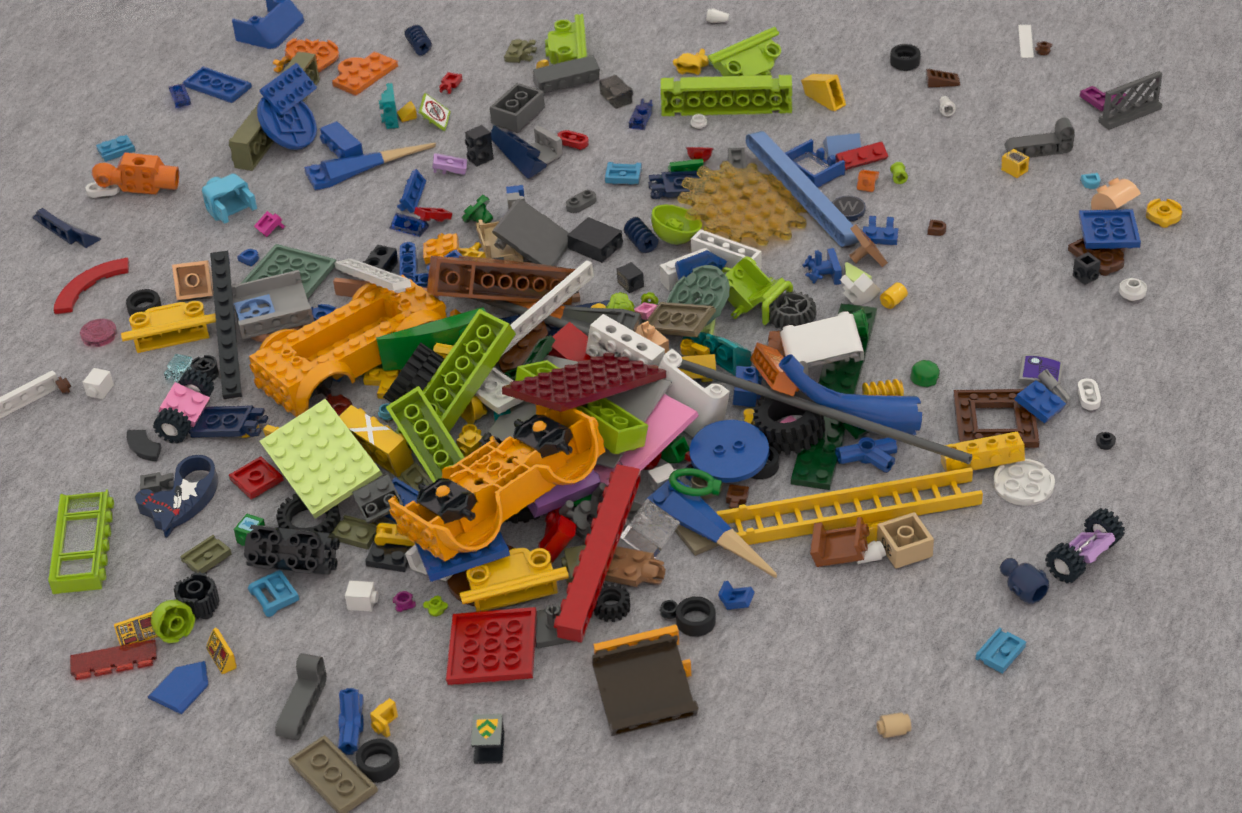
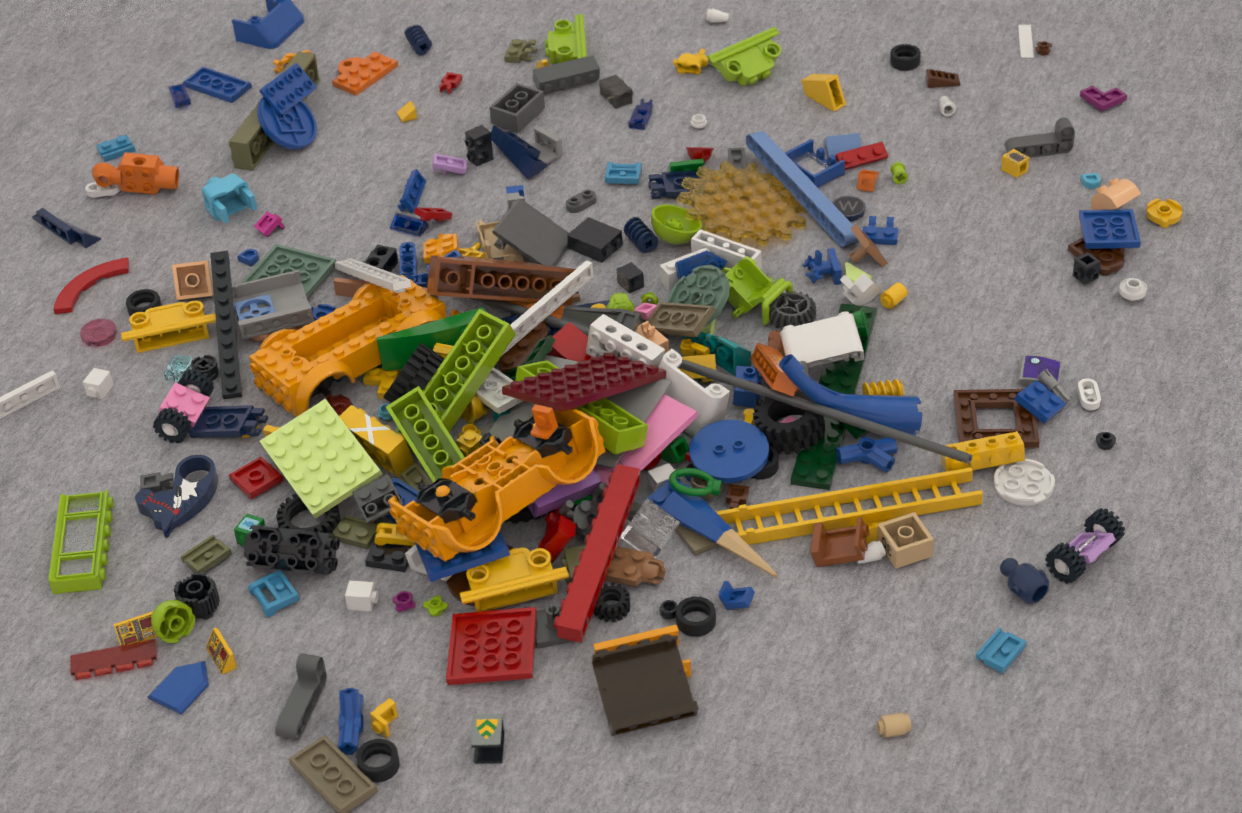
(63, 384): reddish brown plate -> none
(142, 446): black tile -> none
(325, 52): orange plate -> none
(337, 170): blue plate -> none
(340, 140): blue brick -> none
(388, 106): teal plate -> none
(434, 112): piece -> none
(478, 211): green plate -> none
(545, 422): none -> orange bracket
(573, 139): red plate -> none
(726, 95): lime brick -> none
(924, 373): green hair -> none
(936, 228): reddish brown tile -> none
(1133, 110): dark grey fence -> none

